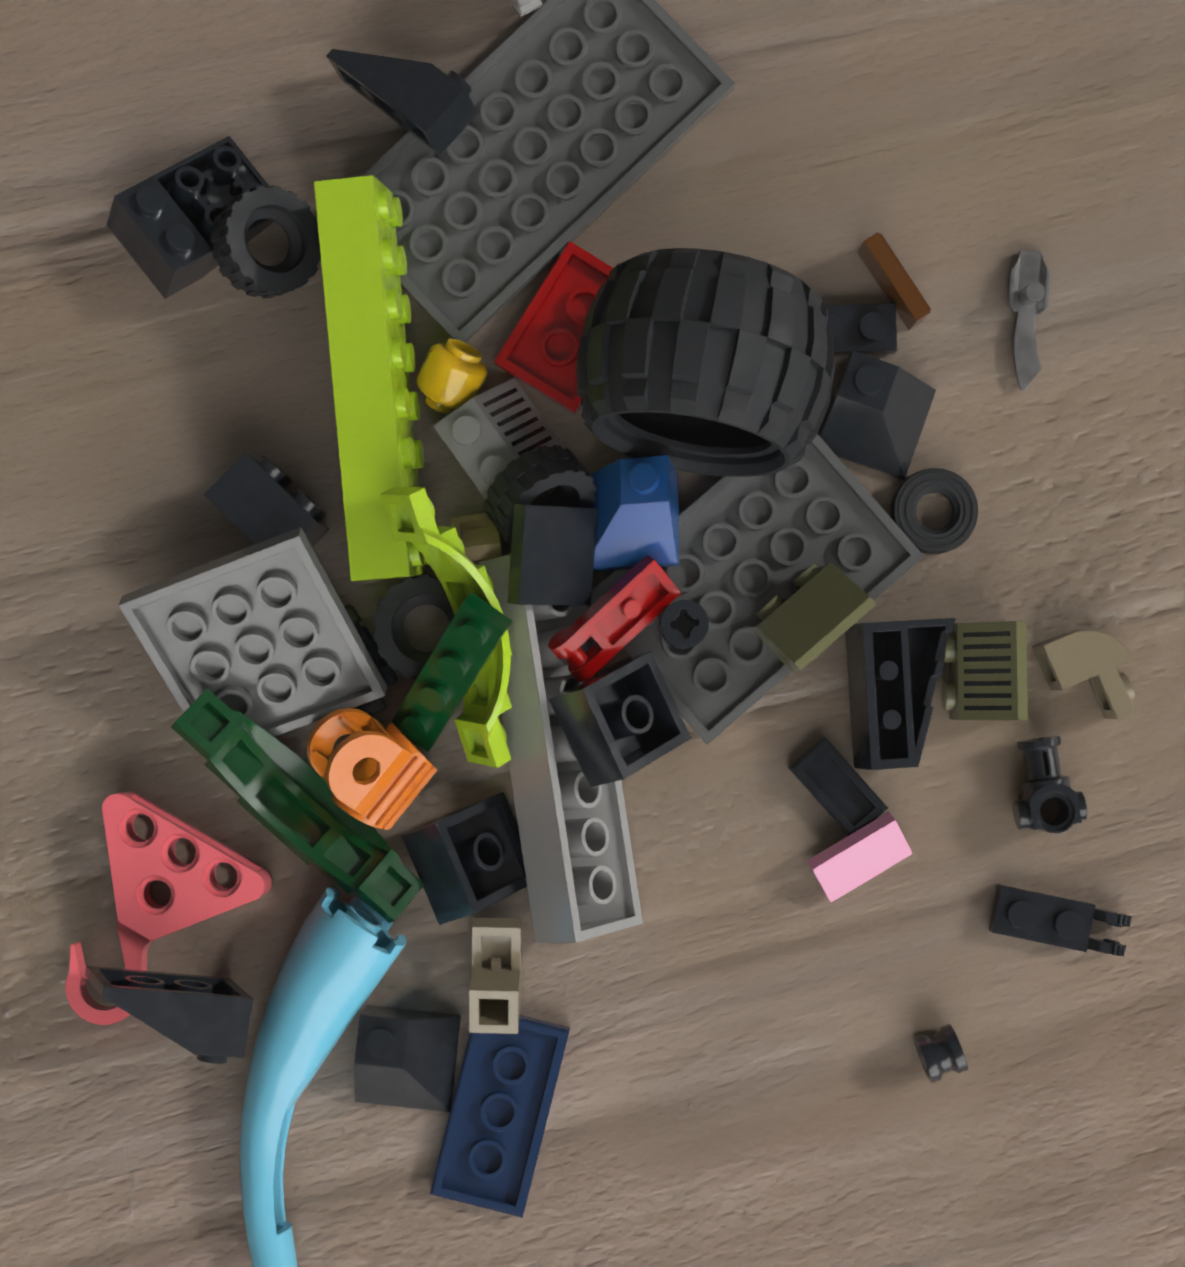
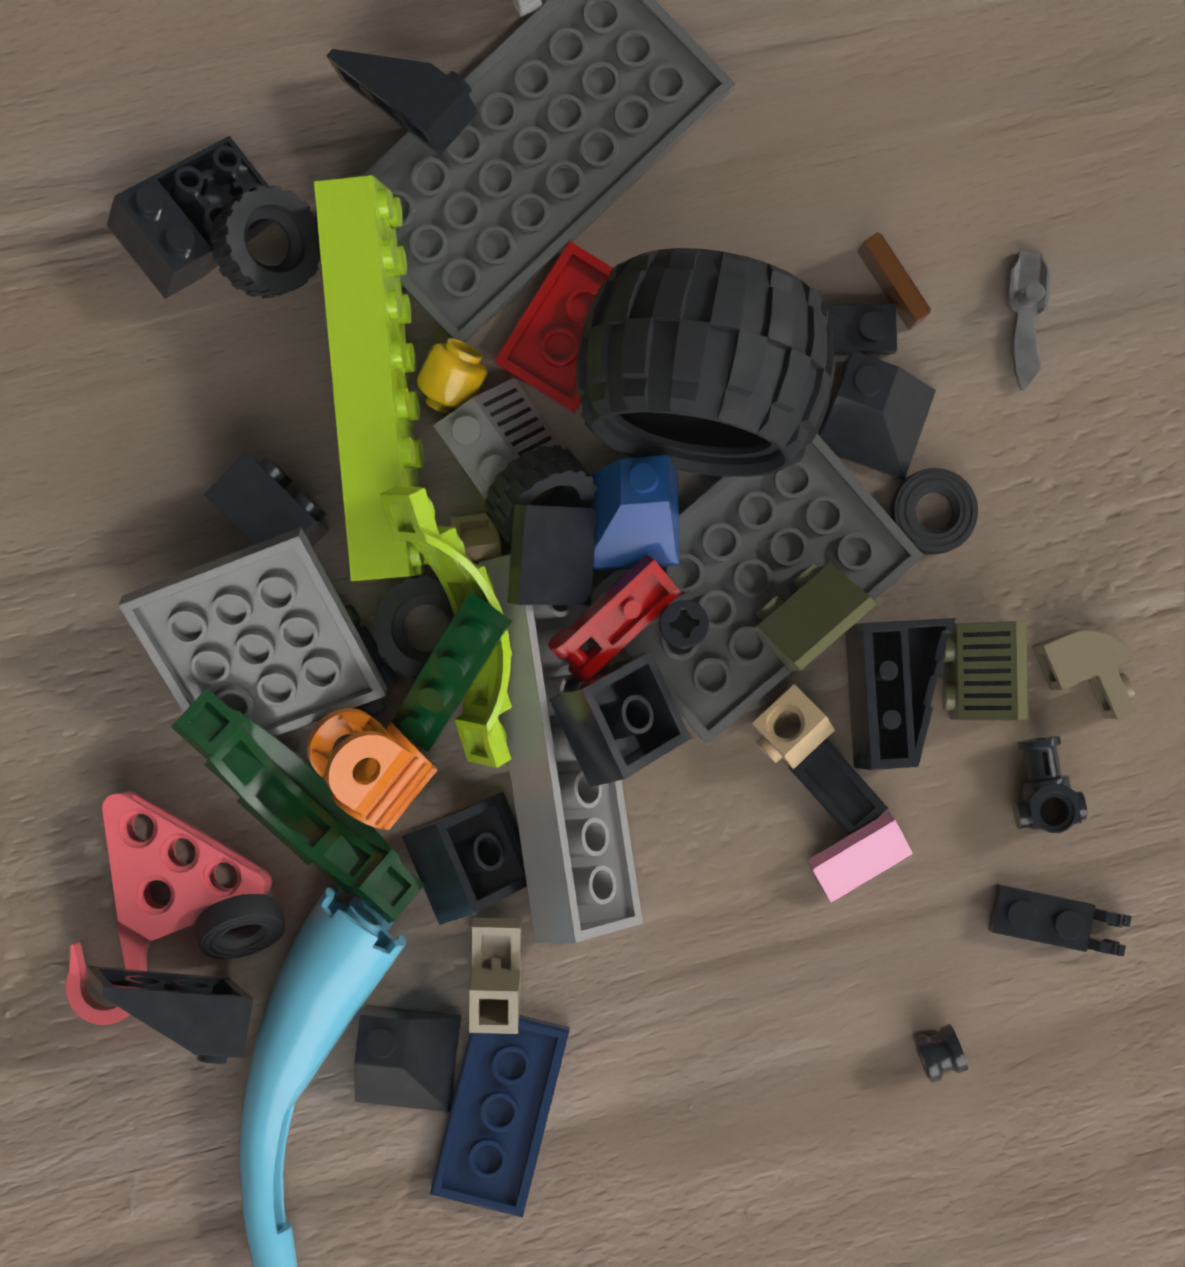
(218, 923): none -> black tyre
(792, 707): none -> tan brick

